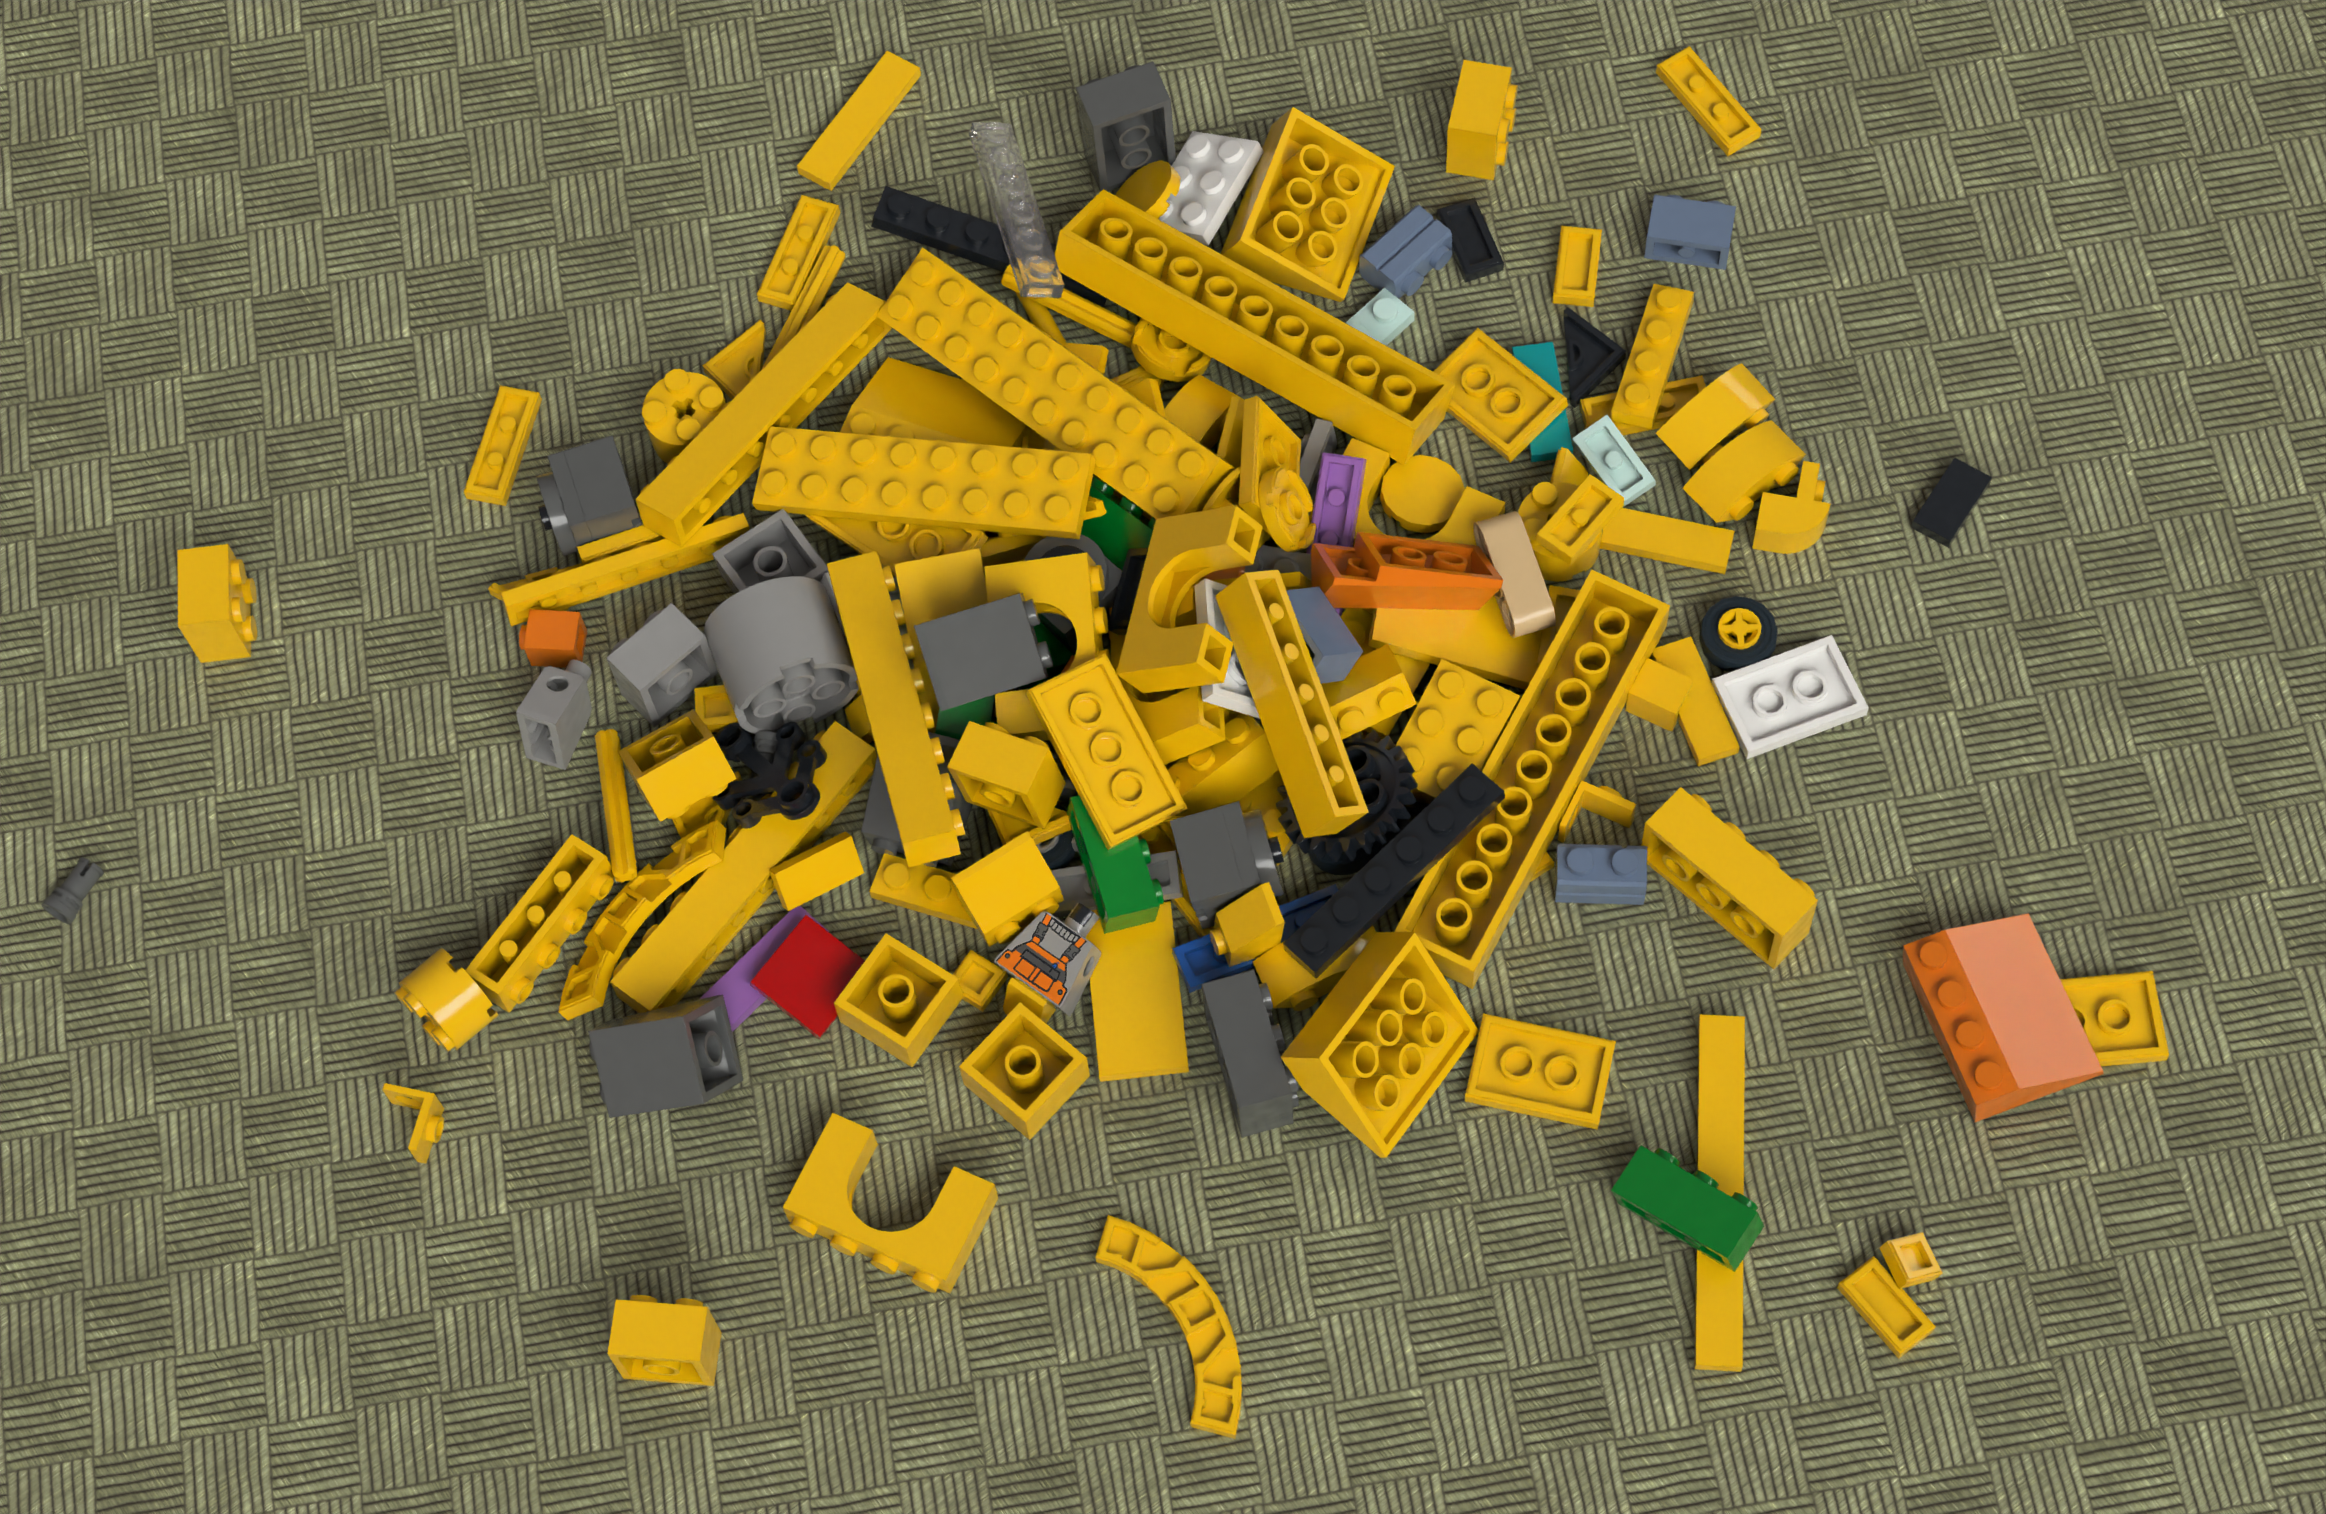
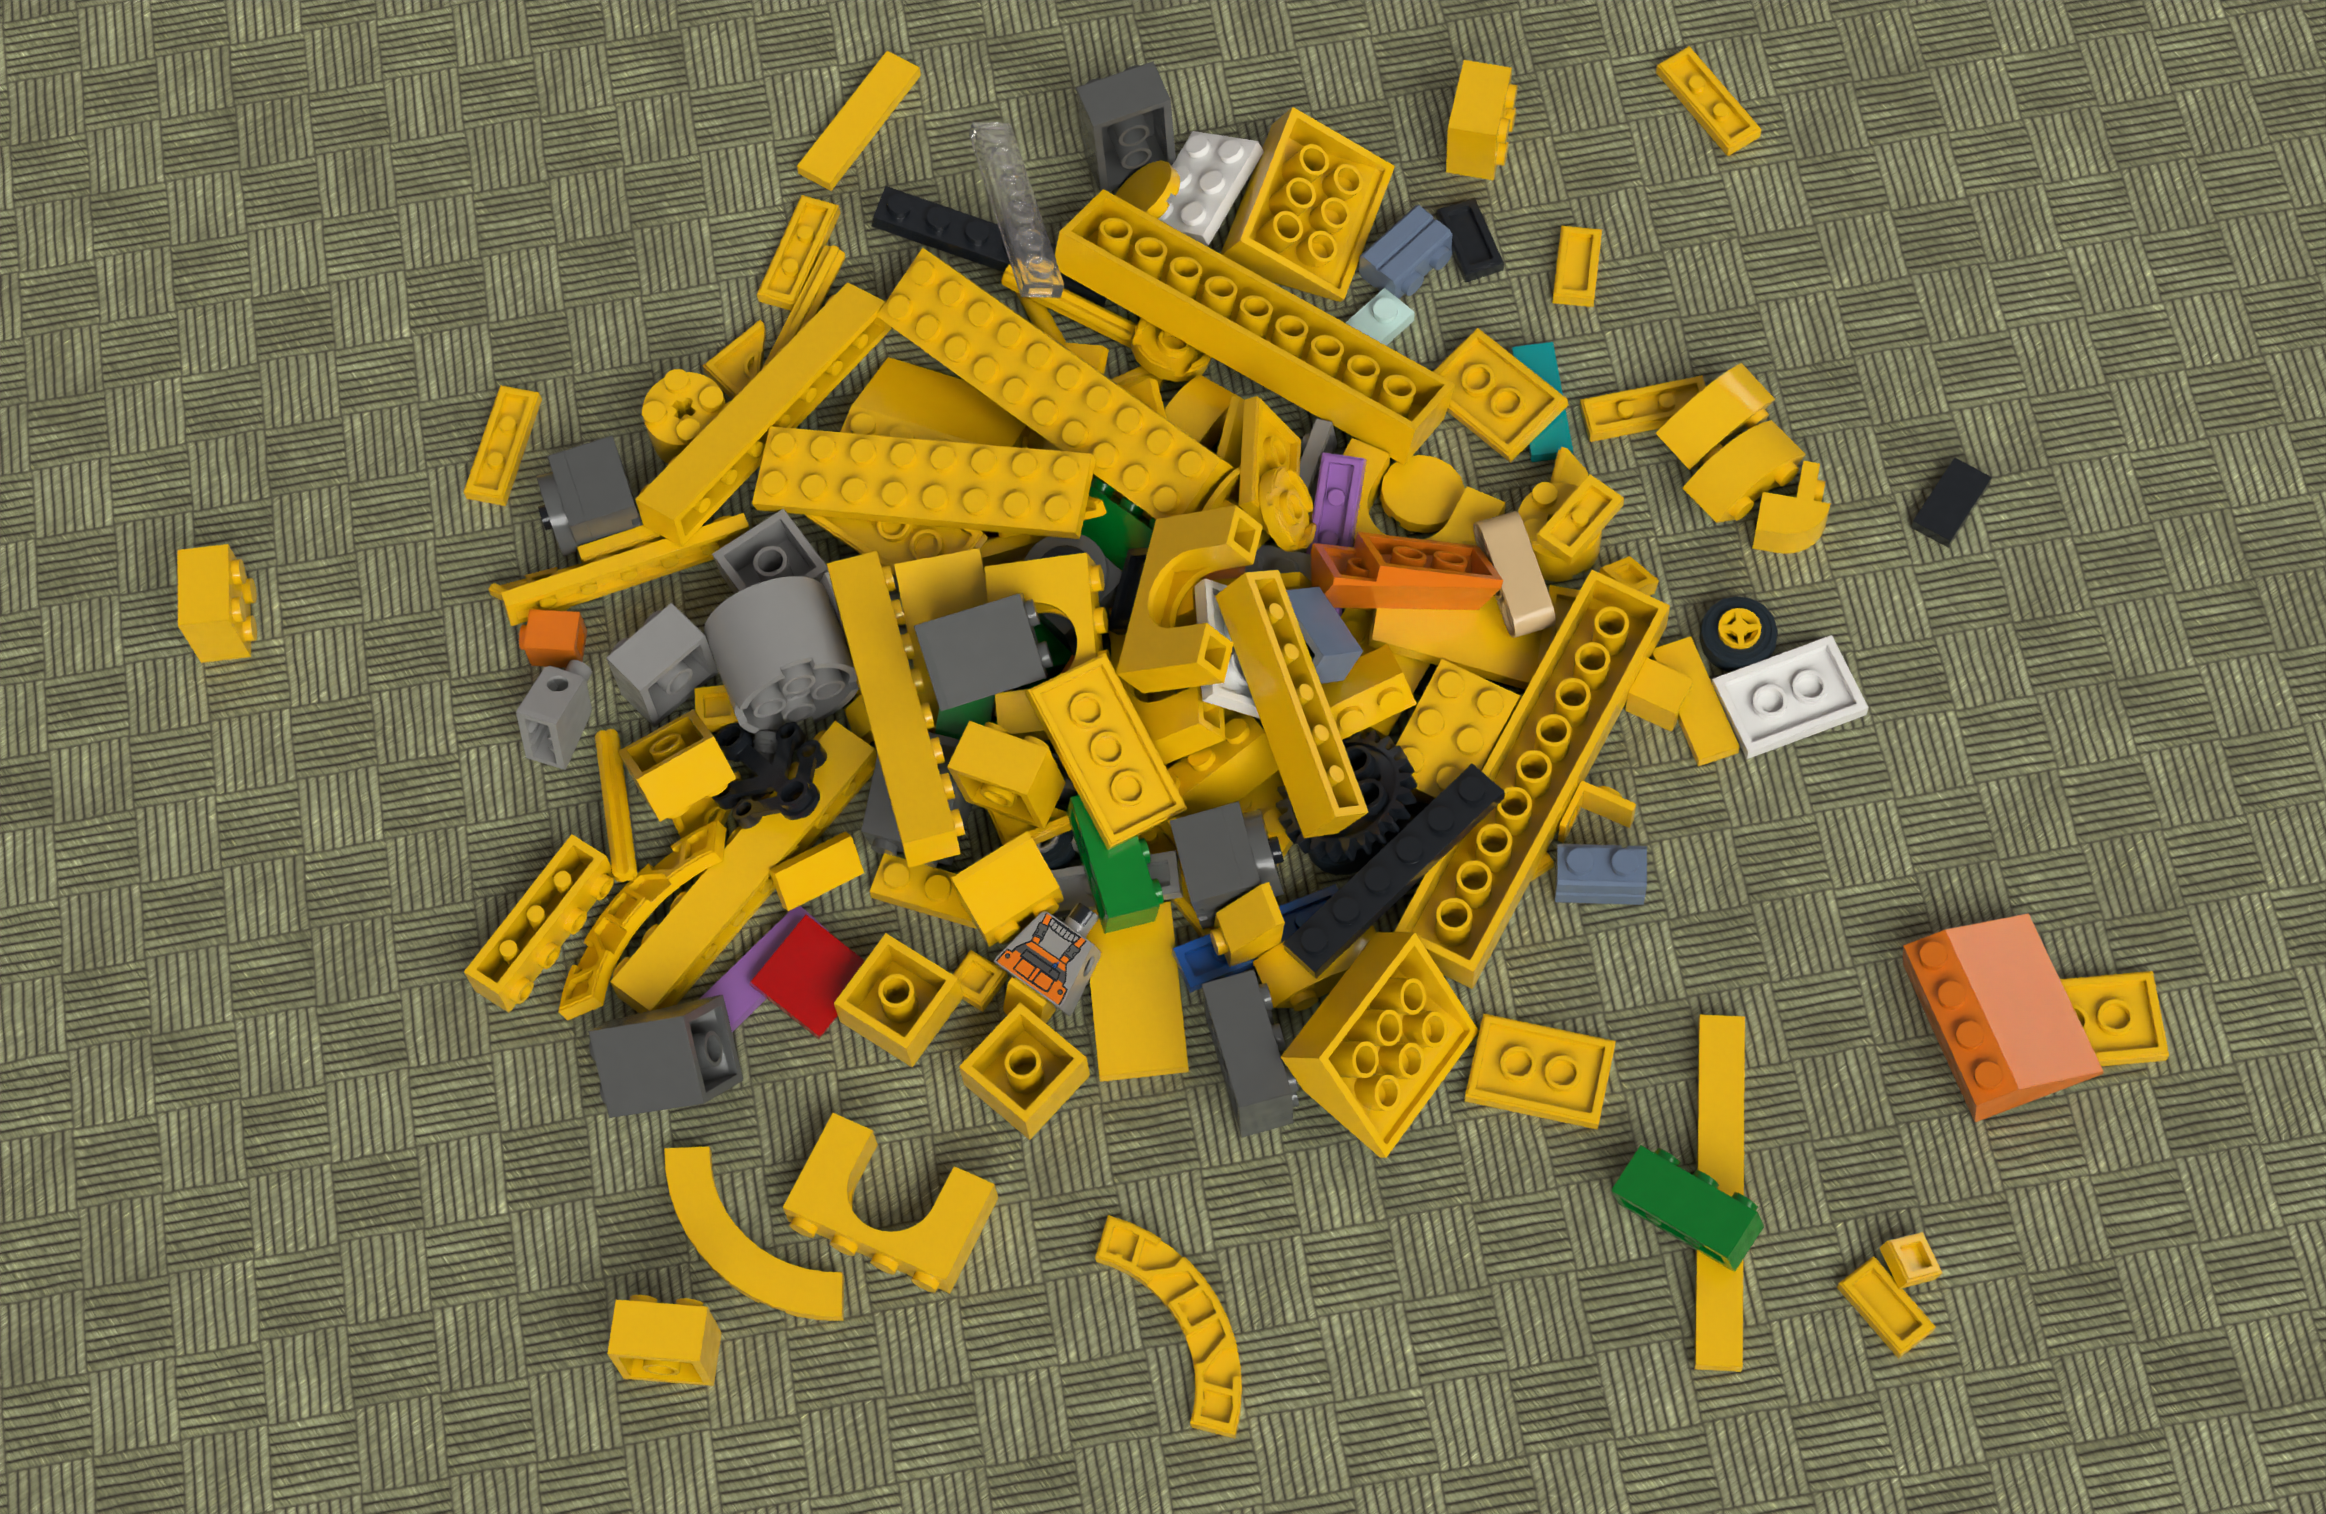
(68, 898): dark grey pin -> none
(429, 1121): yellow bracket -> none
(447, 1000): yellow brick -> none
(733, 1255): none -> yellow tile
(1588, 354): black tile -> none
(1614, 459): light aqua plate -> none
(1631, 574): none -> yellow plate
(1652, 356): yellow plate -> none
(1668, 540): yellow tile -> none
(1689, 231): sand blue brick -> none
(1728, 877): yellow brick -> none

